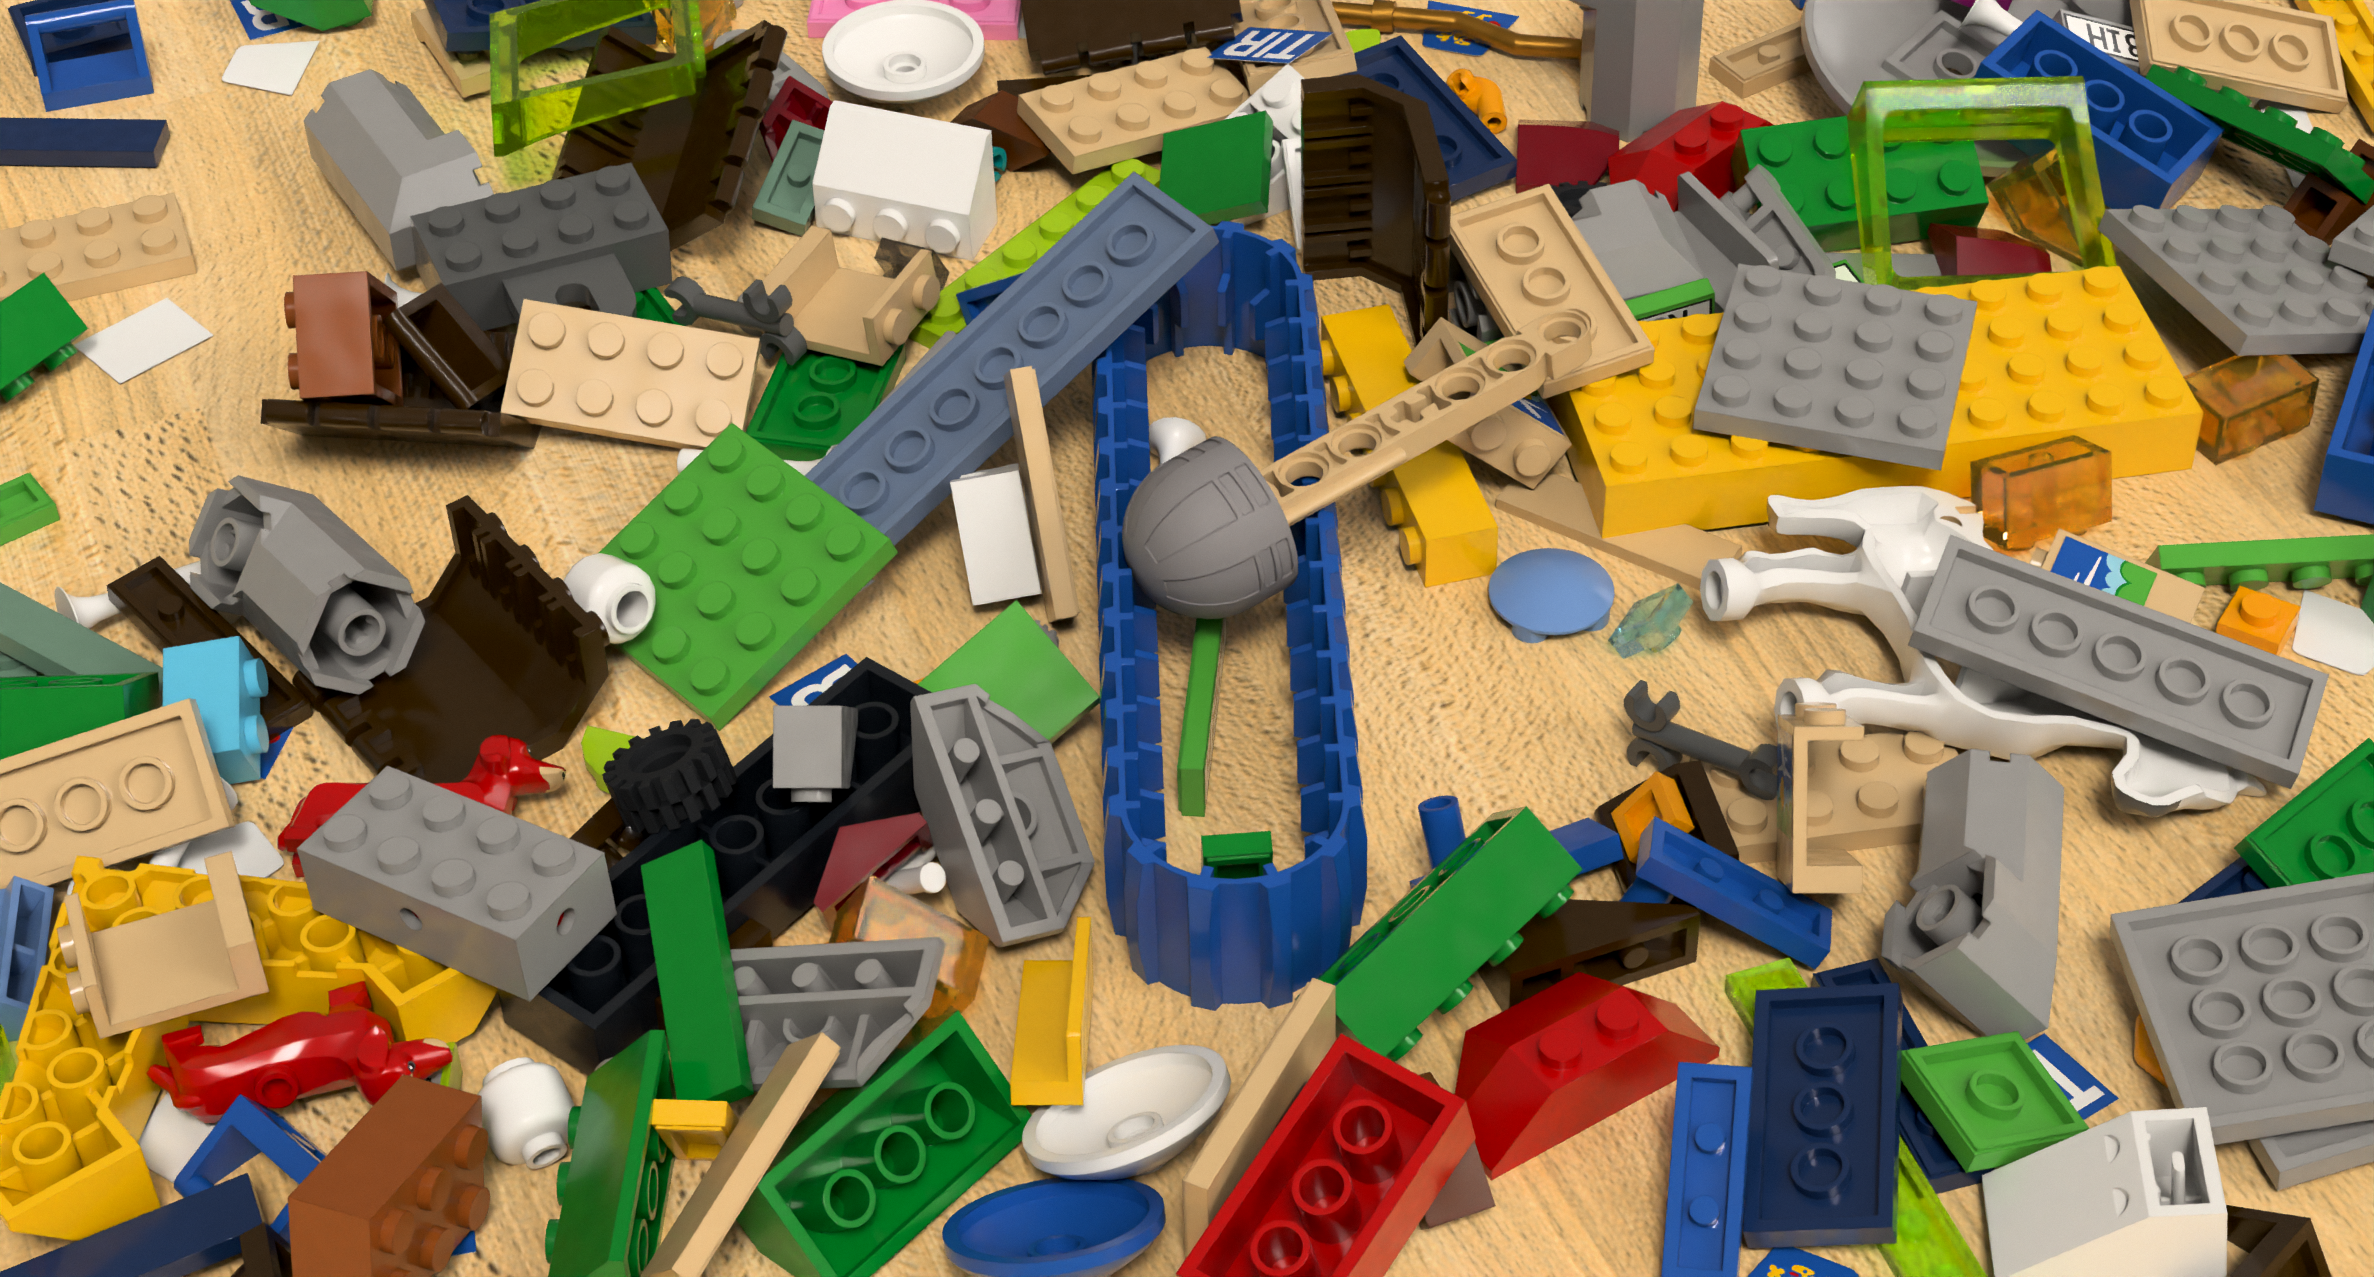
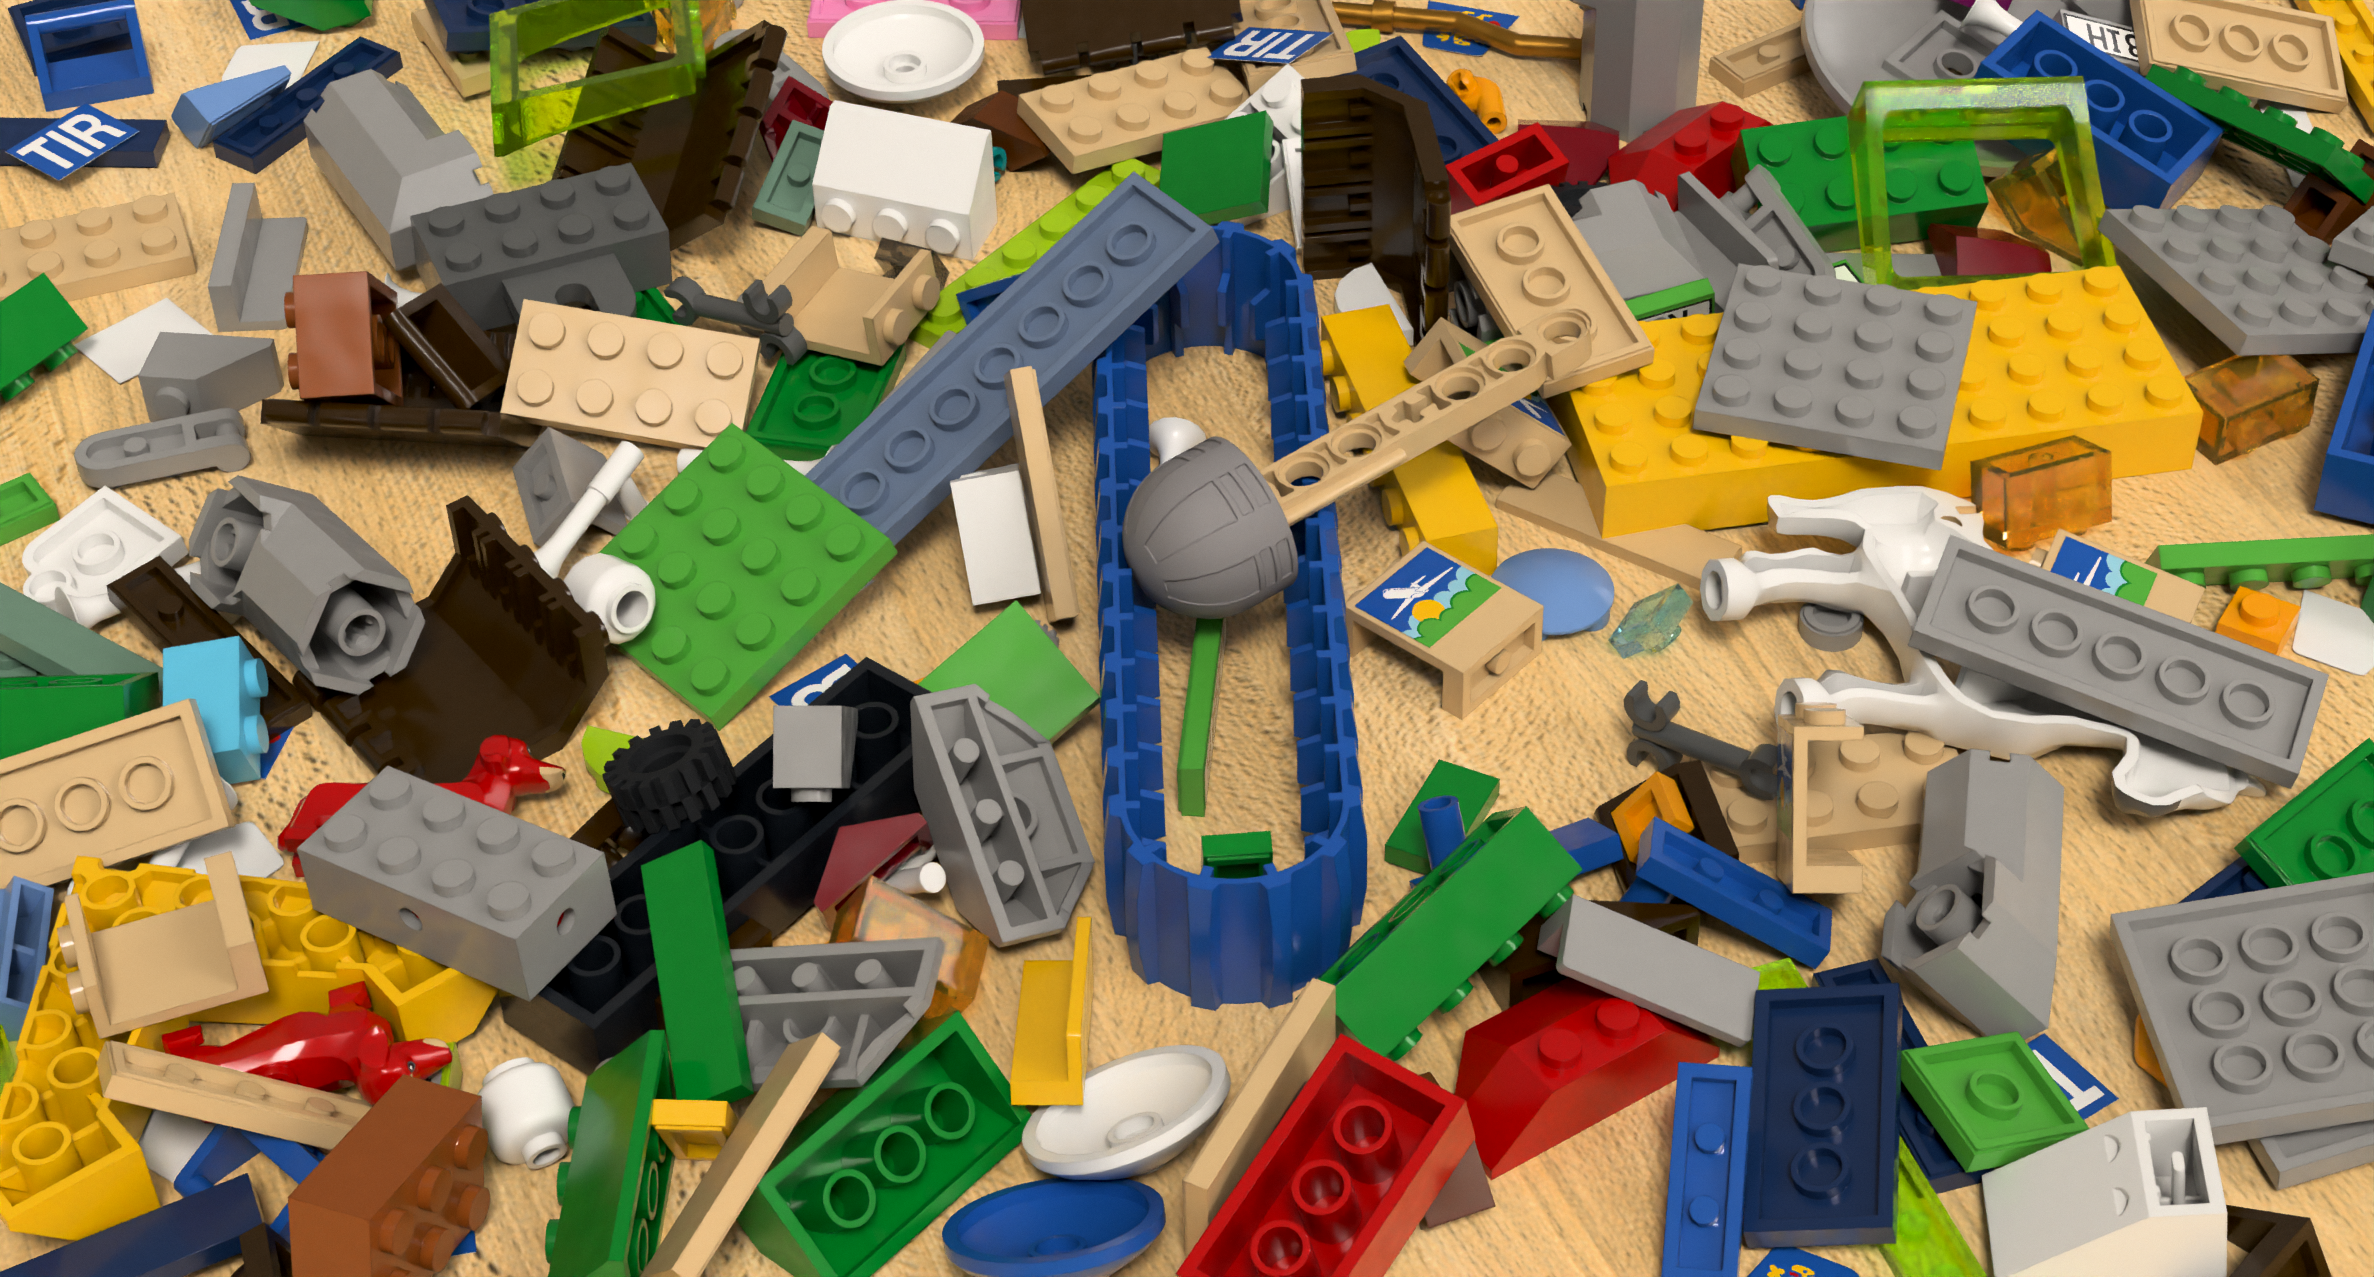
(72, 141): none -> blue sticker
(96, 547): none -> white plate
(164, 449): none -> light grey plate
(207, 373): none -> light grey slope
(216, 108): none -> medium blue slope
(226, 1096): none -> tan tile
(254, 264): none -> light grey panel
(280, 122): none -> dark blue tile
(554, 479): none -> light grey panel
(610, 481): none -> white piece
(1366, 289): none -> white tile
(1451, 620): none -> tan panel
(1475, 796): none -> green tile
(1506, 168): none -> red brick
(1652, 969): none -> light grey panel
(1829, 628): none -> light grey tile

